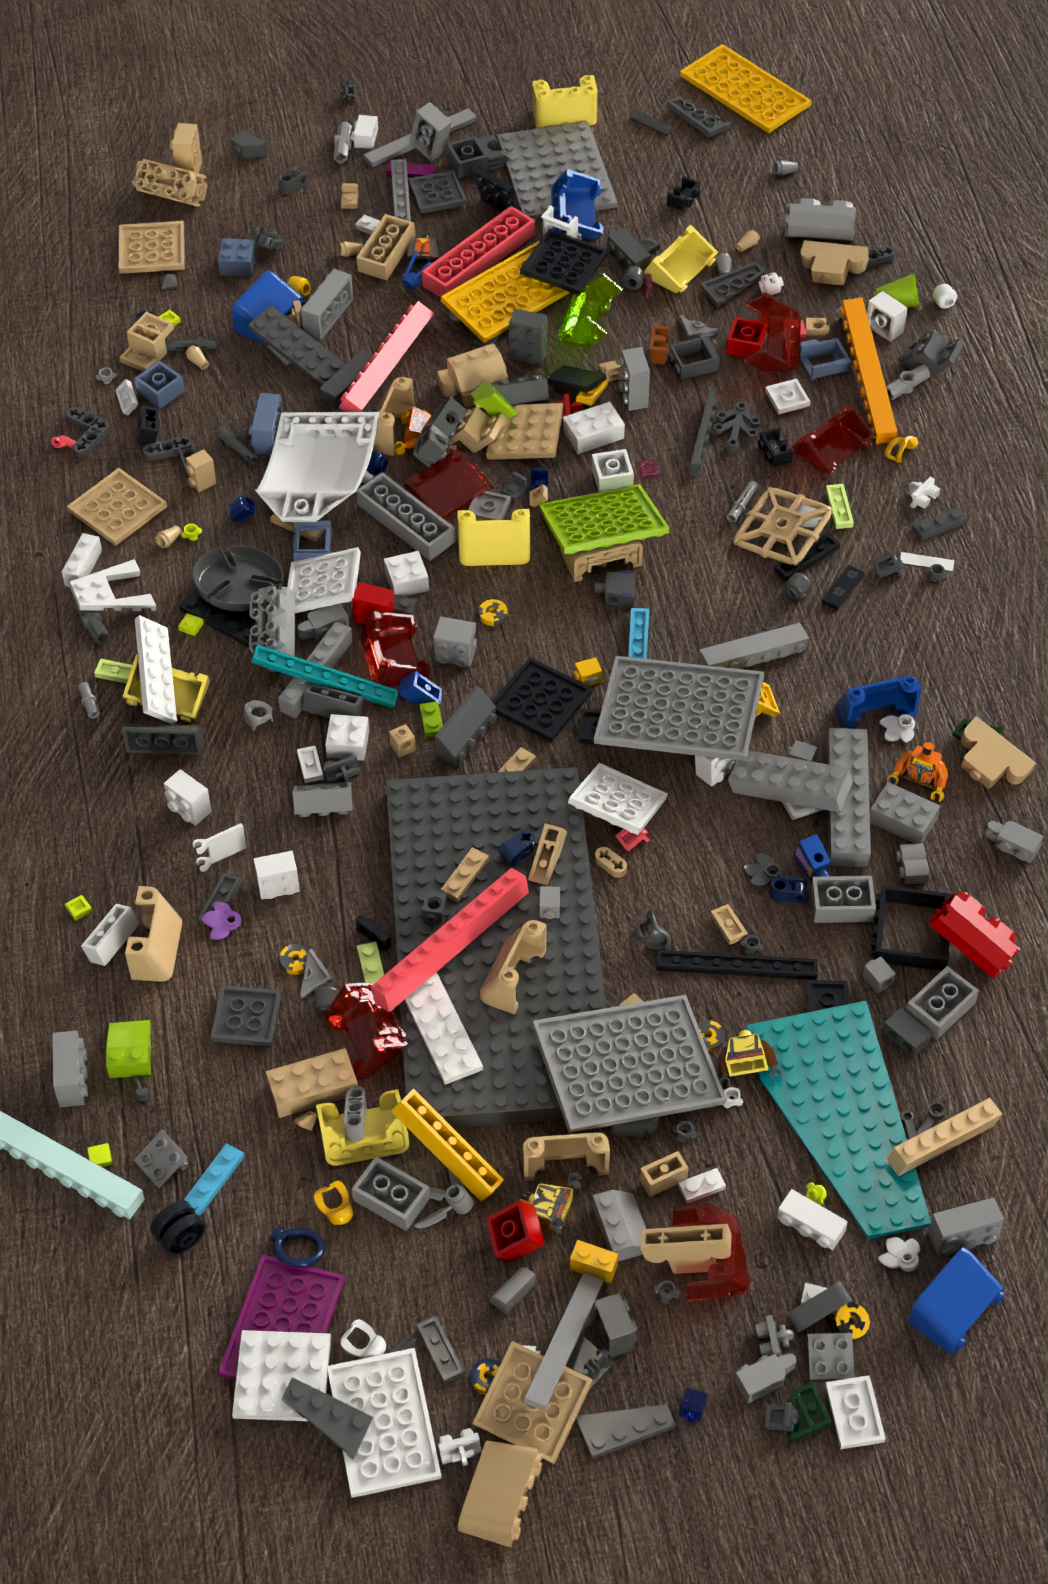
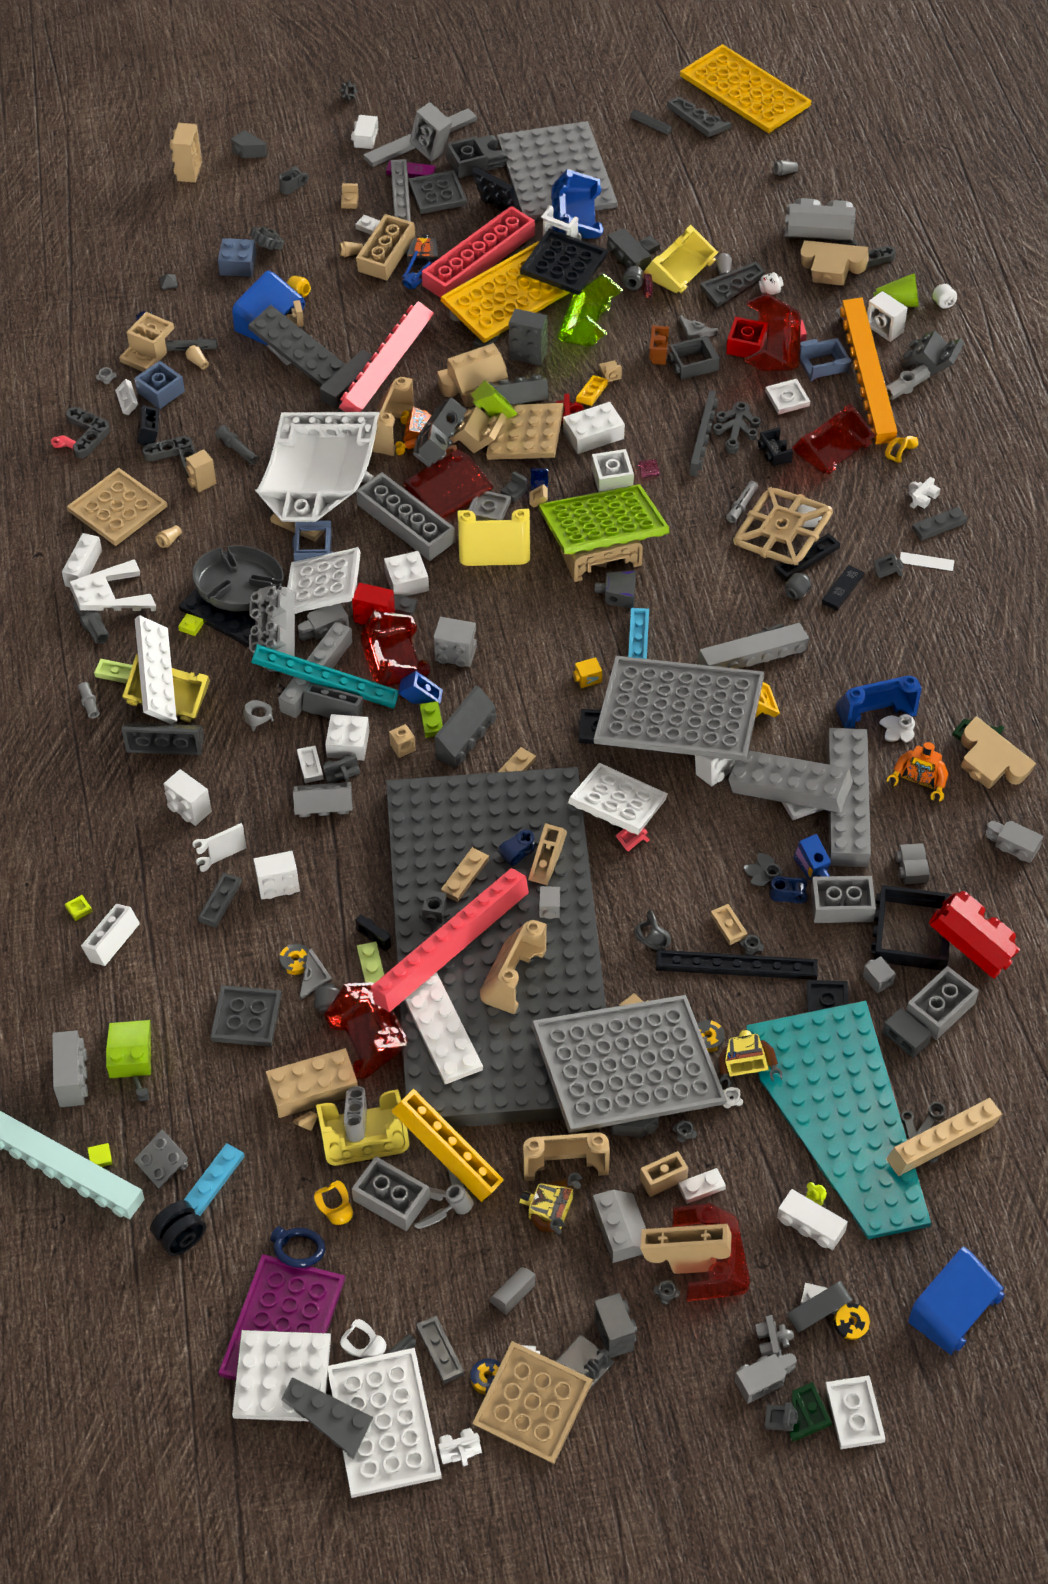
(151, 247): tan plate -> none
(159, 951): tan windscreen -> none
(170, 182): tan brick -> none
(171, 317): neon yellow tile -> none
(191, 532): neon yellow plate -> none
(219, 920): medium lavender plate -> none
(241, 509): clear blue head -> none
(265, 423): sand blue brick -> none
(327, 304): light grey brick -> none
(342, 142): light grey piece -> none
(377, 463): clear blue head -> none
(490, 618): yellow piece -> none
(499, 1492): tan windscreen -> none
(515, 1231): red brick -> none
(541, 699): black plate -> none
(563, 1341): light grey tile -> none
(564, 104): light yellow windscreen -> none
(575, 378): black tile -> none
(594, 1261): yellow brick -> none
(610, 862): tan beam -> none
(618, 1429): dark grey wing -> none
(634, 379): light grey brick -> none
(684, 195): black window -> none
(693, 1405): clear blue bracket -> none
(748, 240): tan cone -> none
(802, 751): light grey brick -> none
(816, 329): tan brick -> none
(830, 1356): light grey hinge -> none
(839, 503): yellowish green plate -> none
(901, 1254): white plate -> none
(904, 813): light grey brick -> none
(936, 572): dark grey plate -> none
(965, 1226): light grey brick -> none

